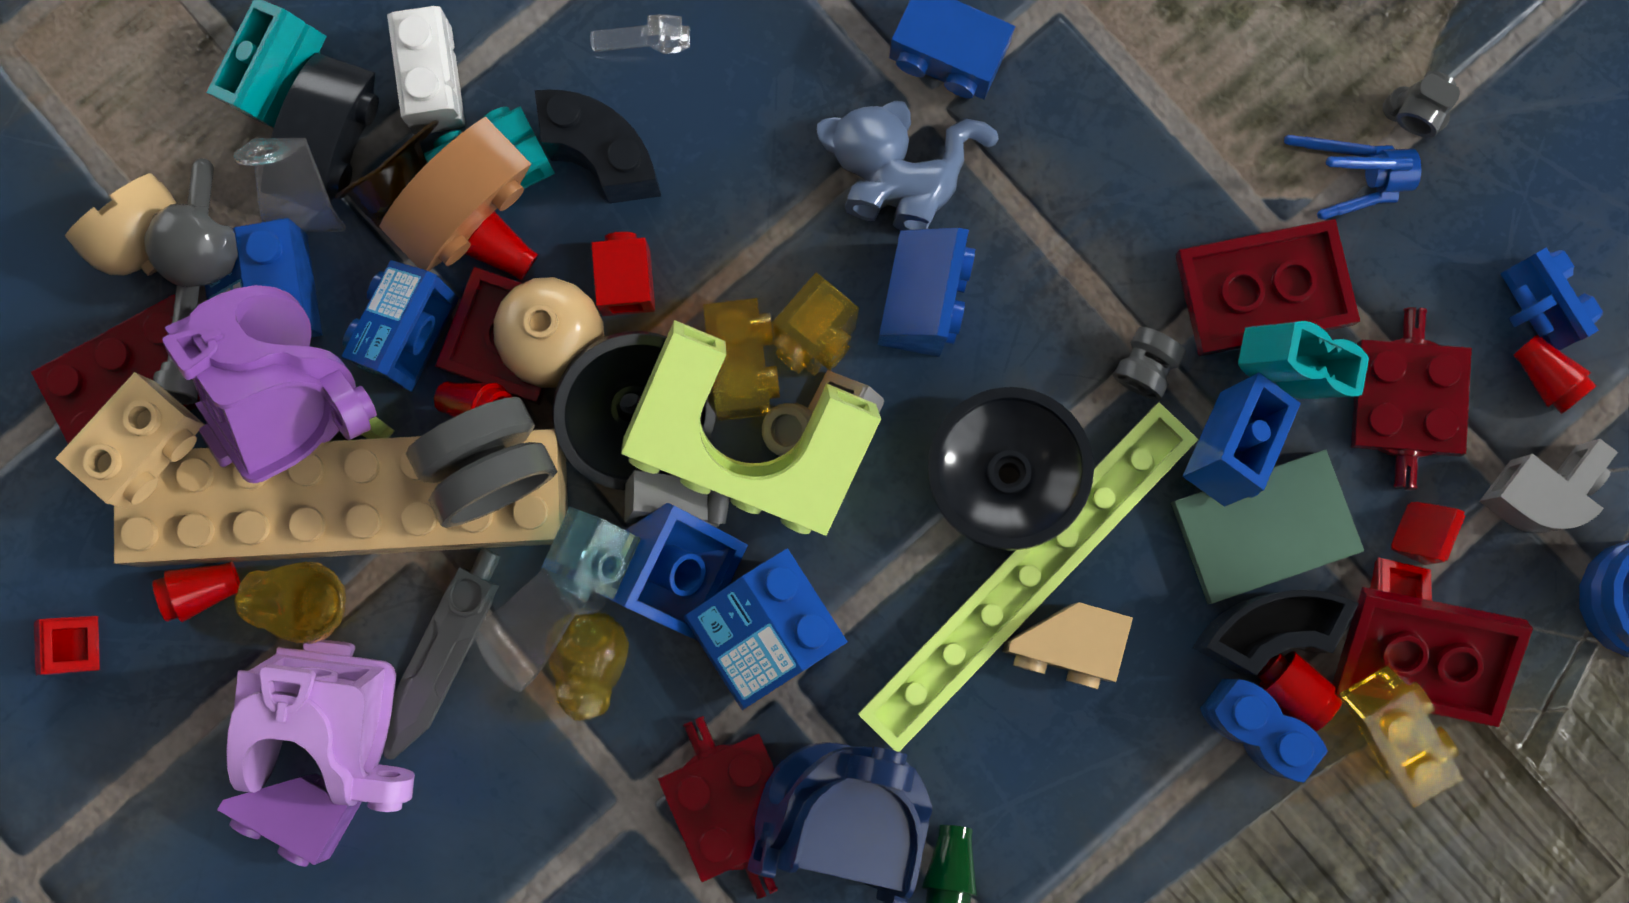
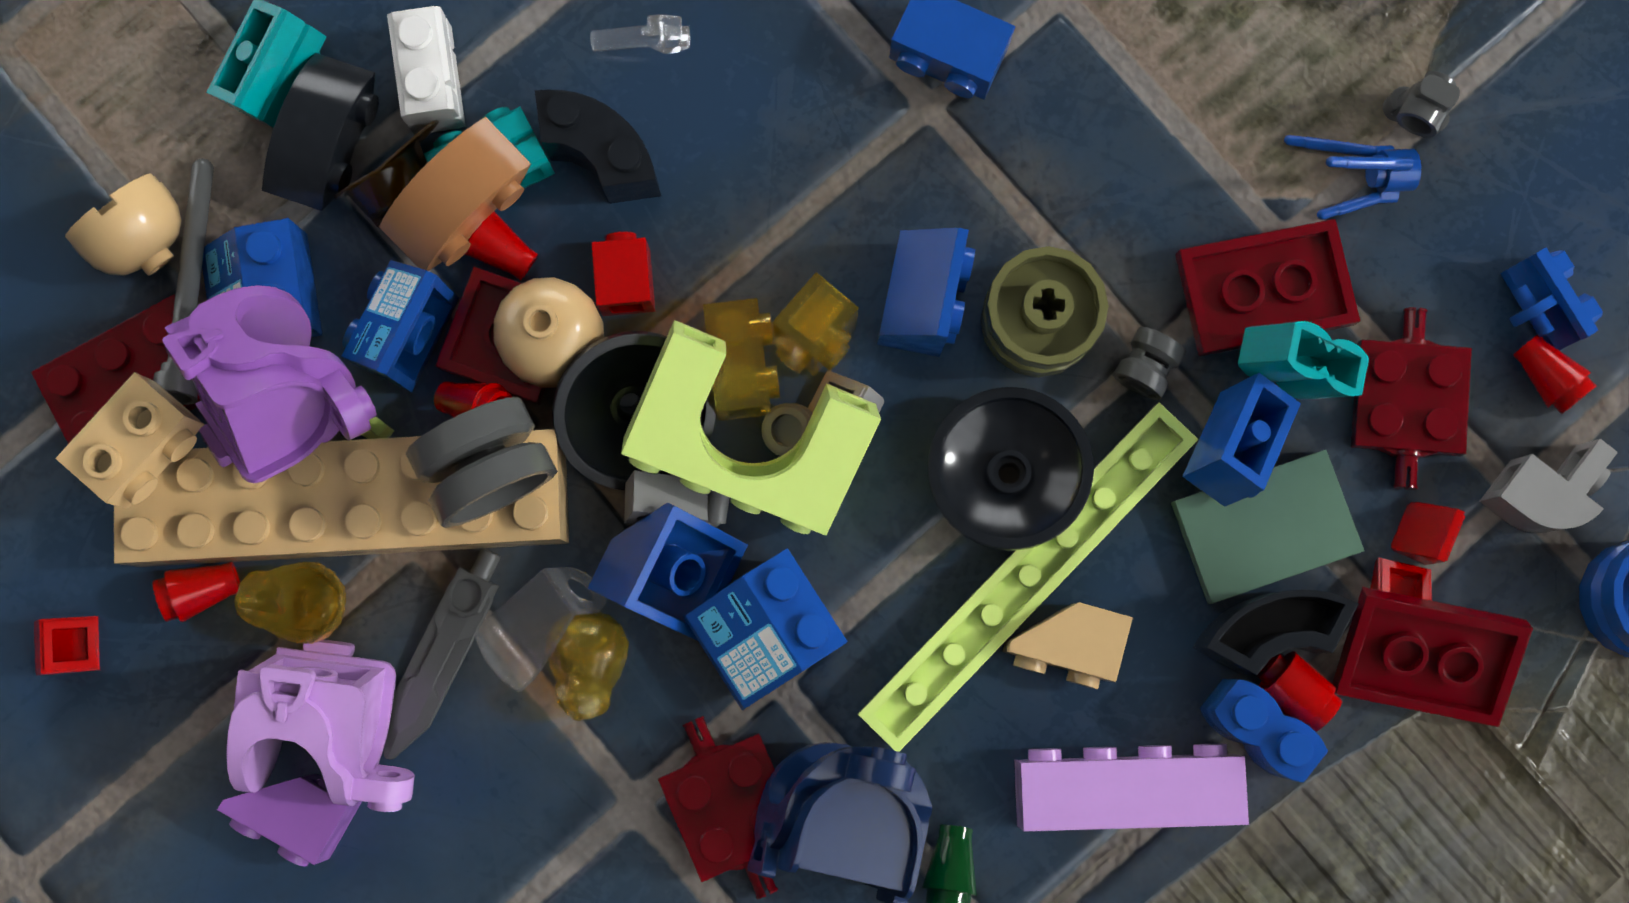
(190, 246): dark grey hair -> none
(289, 183): clear piece -> none
(590, 555): clear light blue brick -> none
(874, 146): sand blue animal -> none
(1065, 289): none -> olive wheel
(1130, 790): none -> lavender brick
(1402, 736): clear yellow brick -> none

